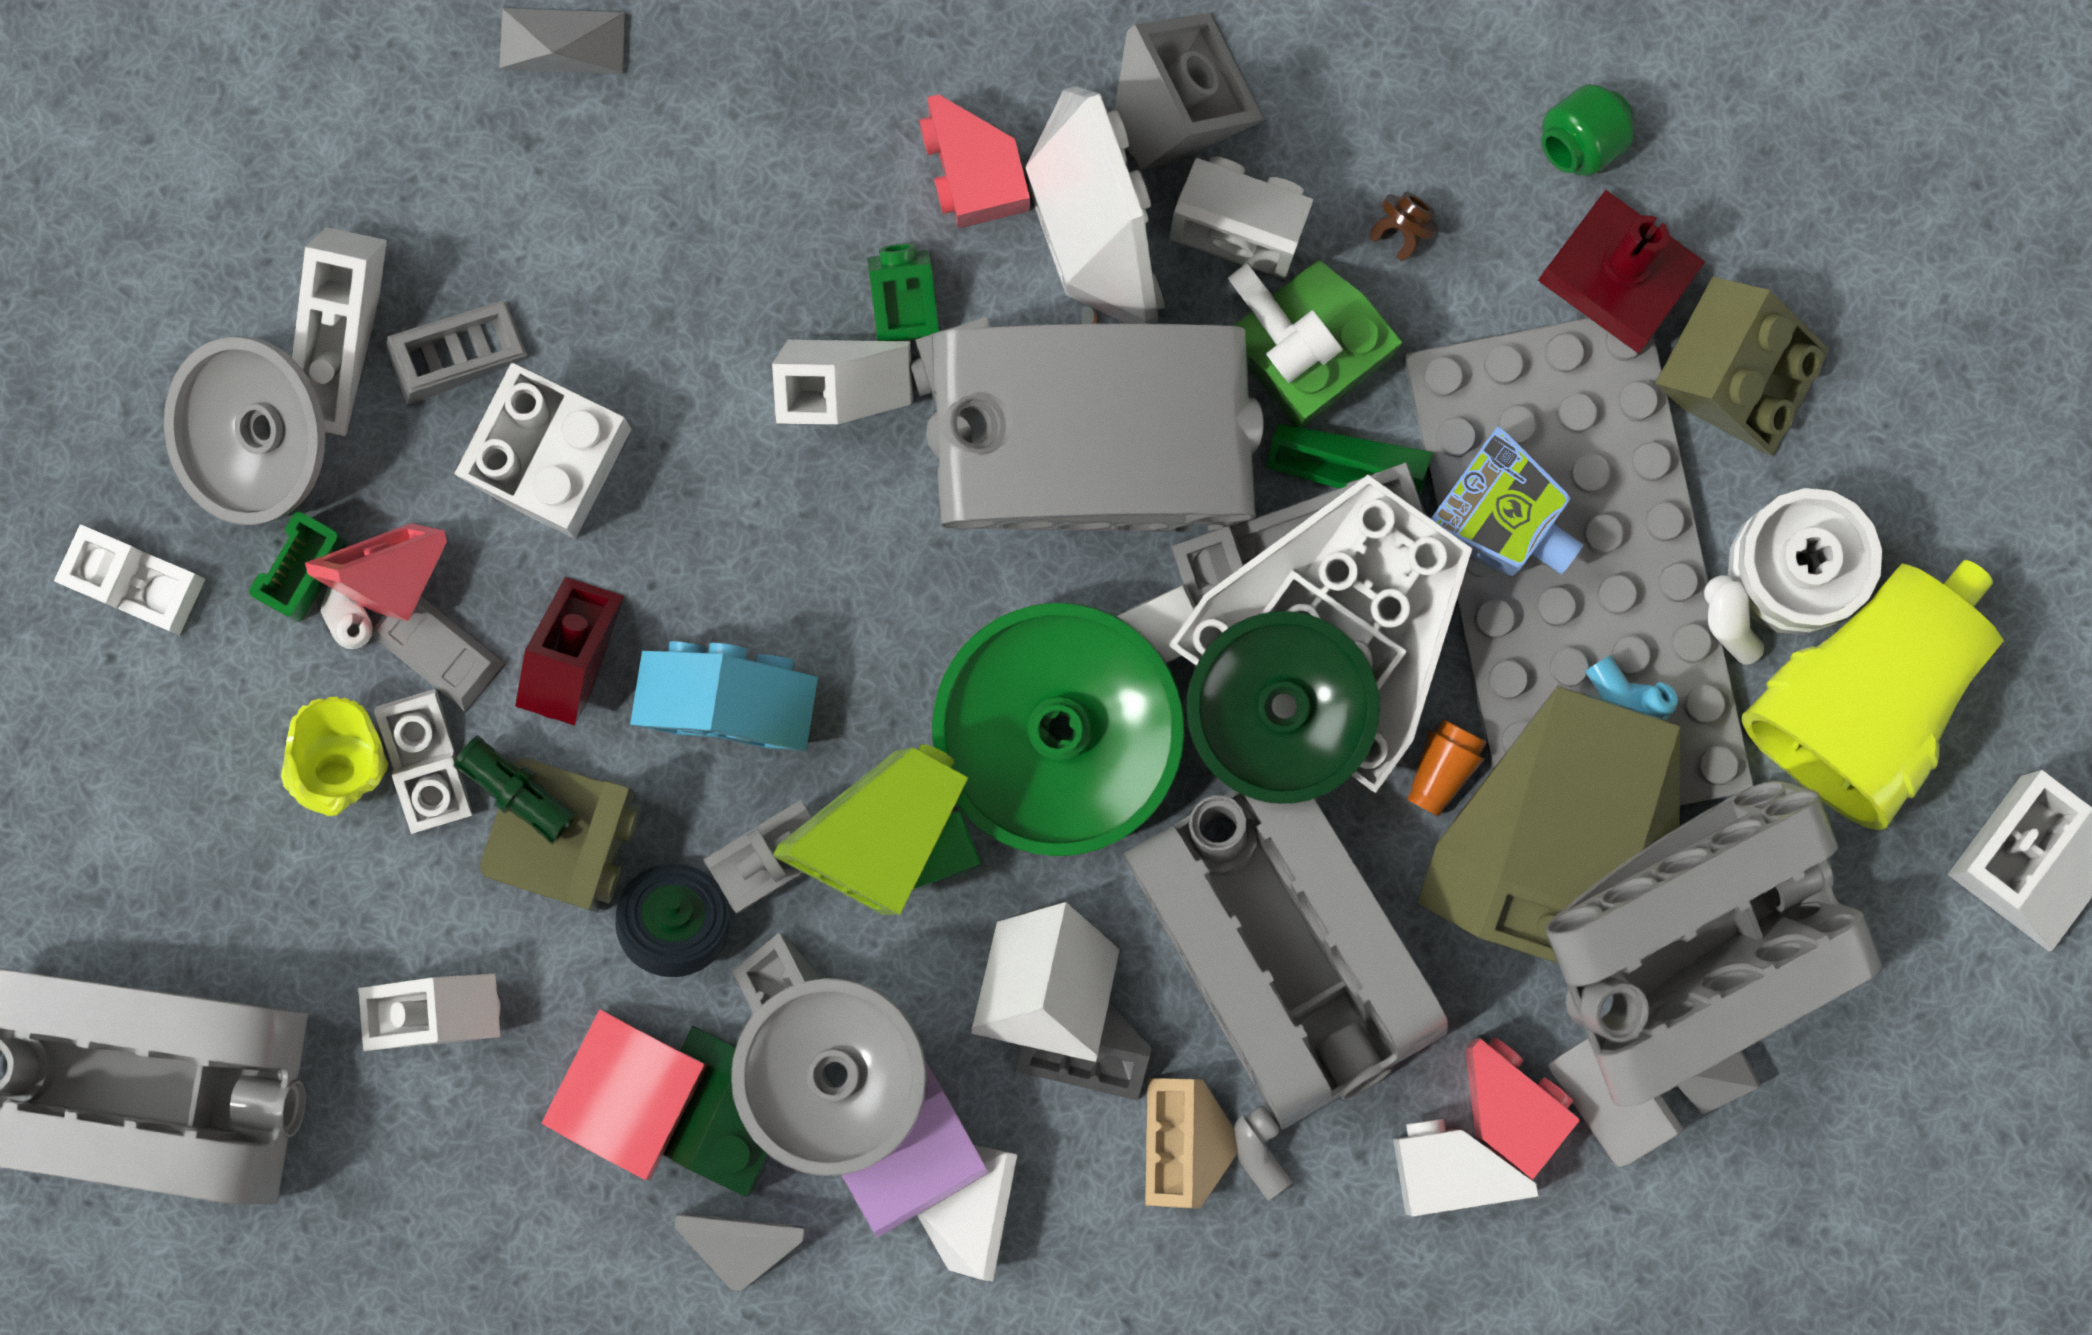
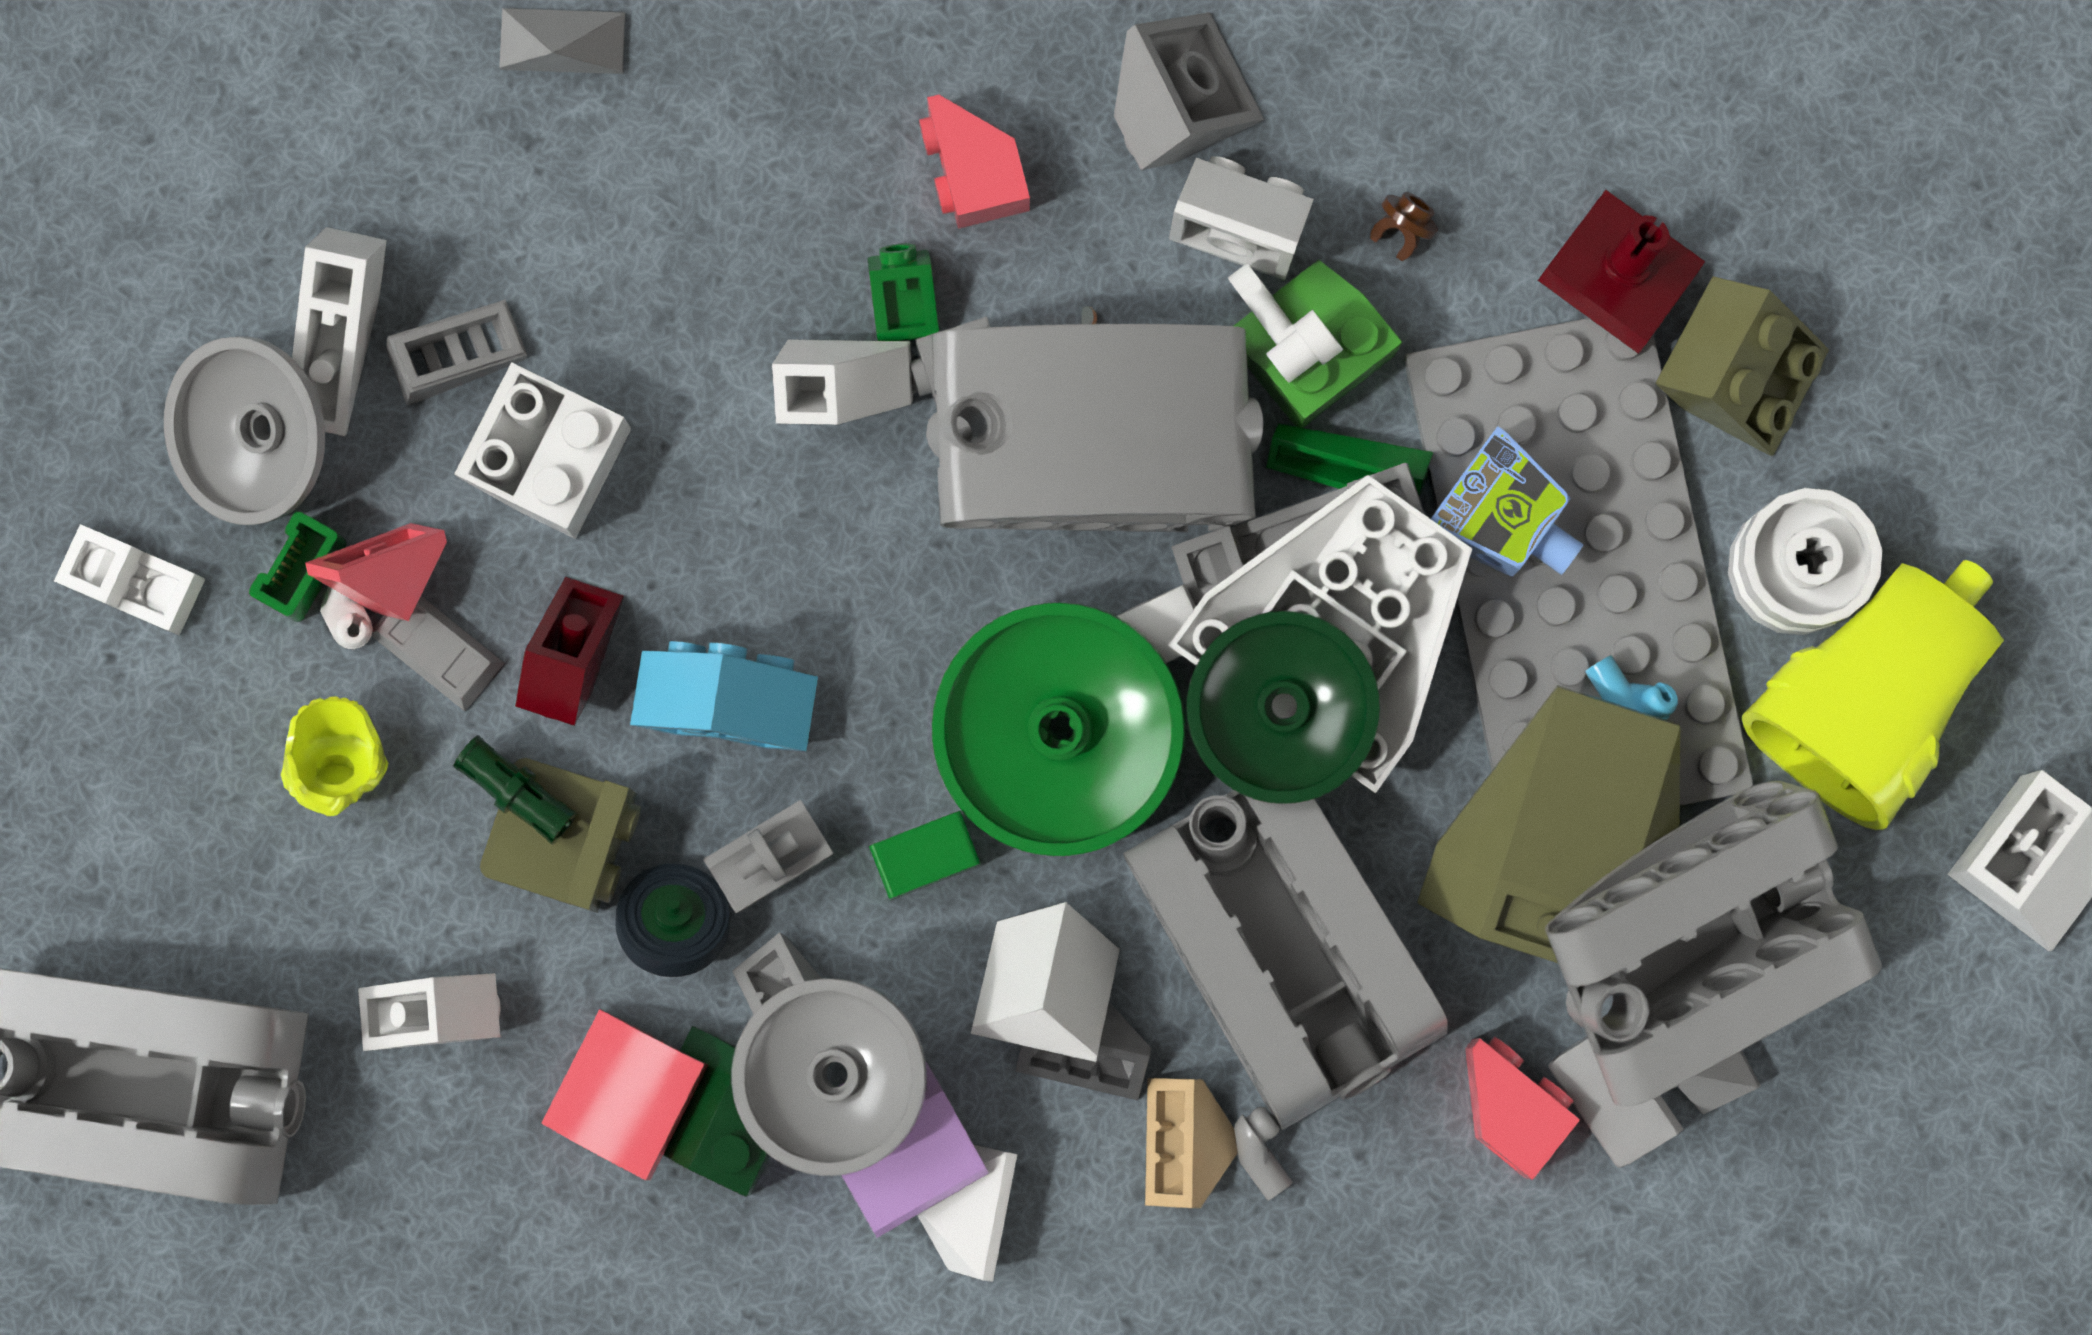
(423, 761): white slope -> none
(738, 1247): light grey slope -> none
(879, 829): lime slope -> none
(1094, 209): white wedge -> none
(1445, 766): orange cone -> none
(1453, 1171): white slope -> none
(1587, 130): green head -> none
(1731, 619): white arm -> none

